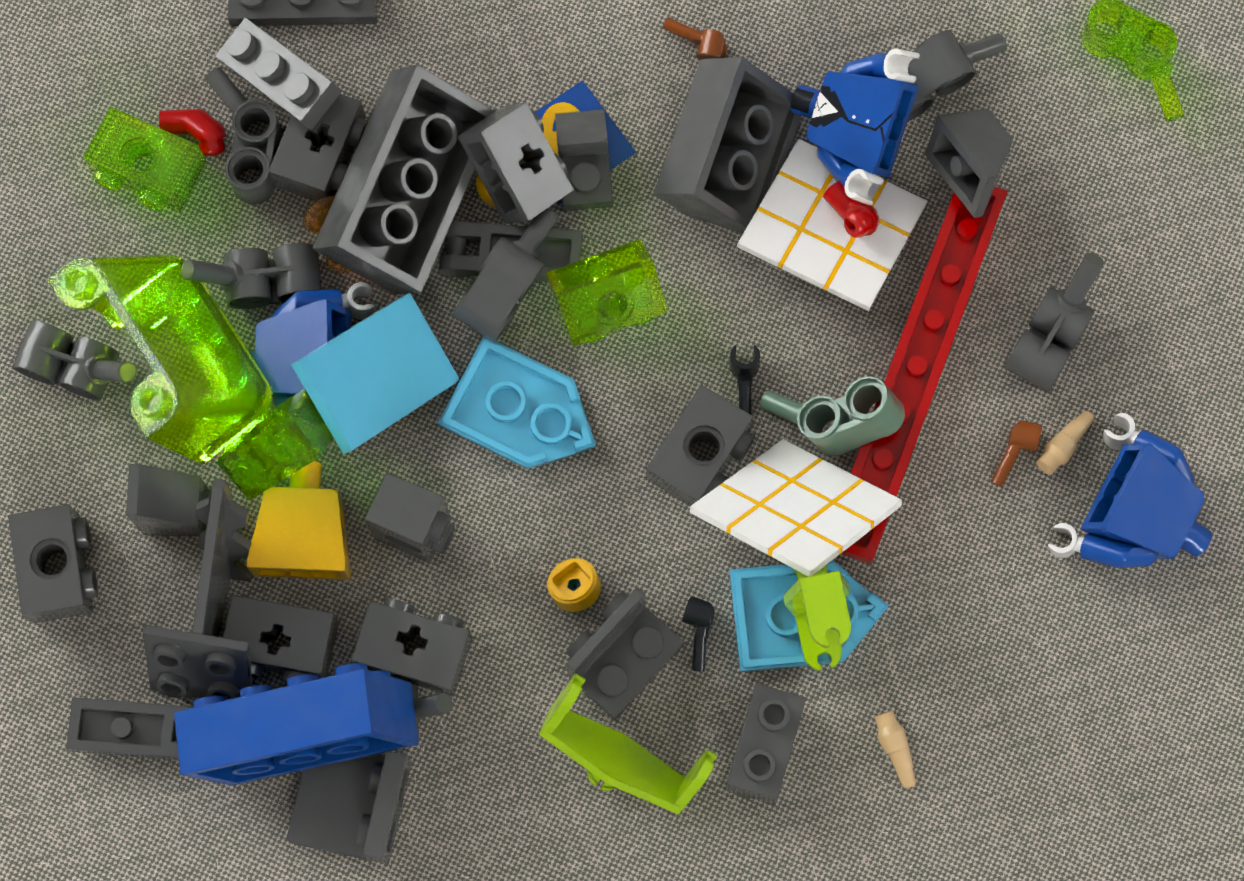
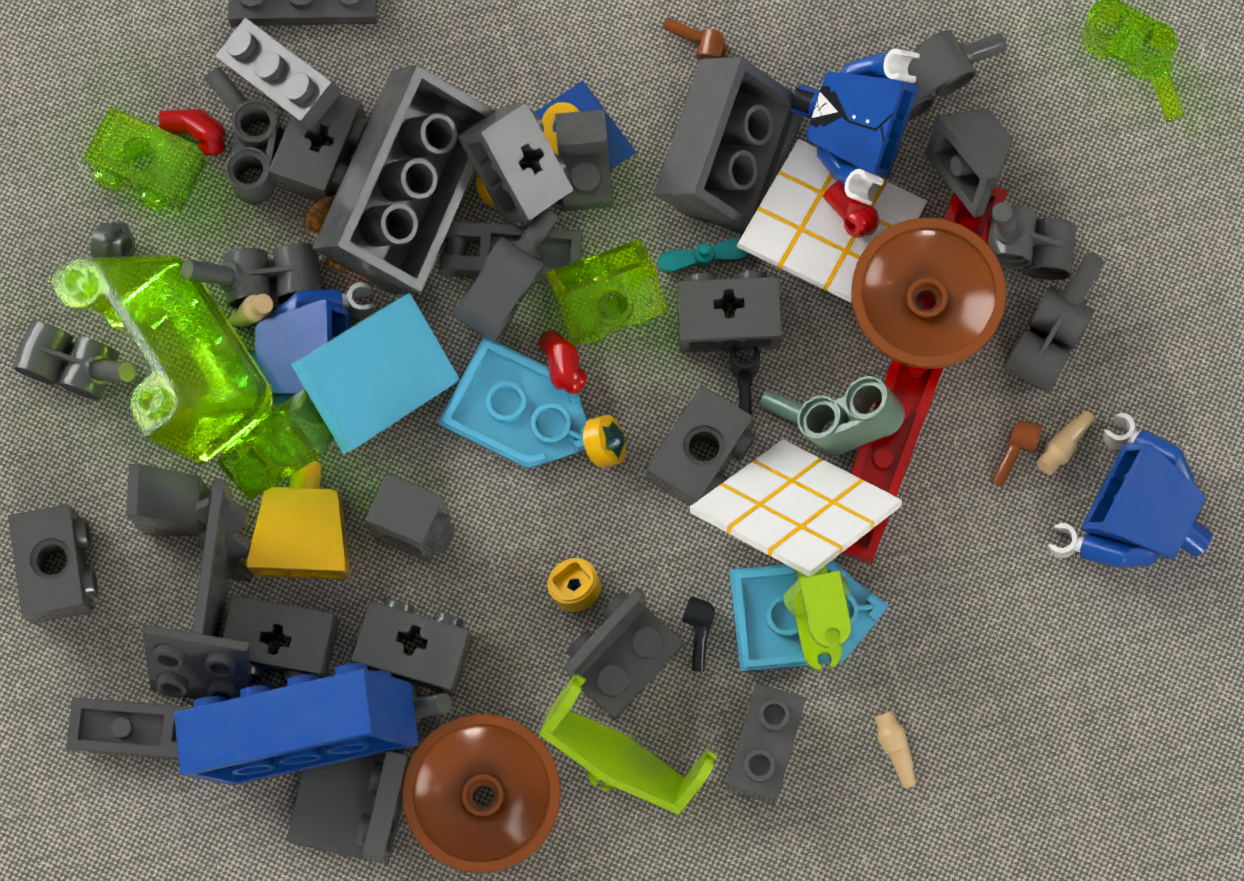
(112, 240): none -> dark grey plate
(252, 310): none -> tan piece
(475, 755): none -> dark orange dish
(562, 362): none -> red arm
(604, 441): none -> yellow tile
(702, 255): none -> teal piece
(703, 321): none -> dark grey brick
(933, 261): none -> dark orange dish
(1034, 246): none -> dark grey beam

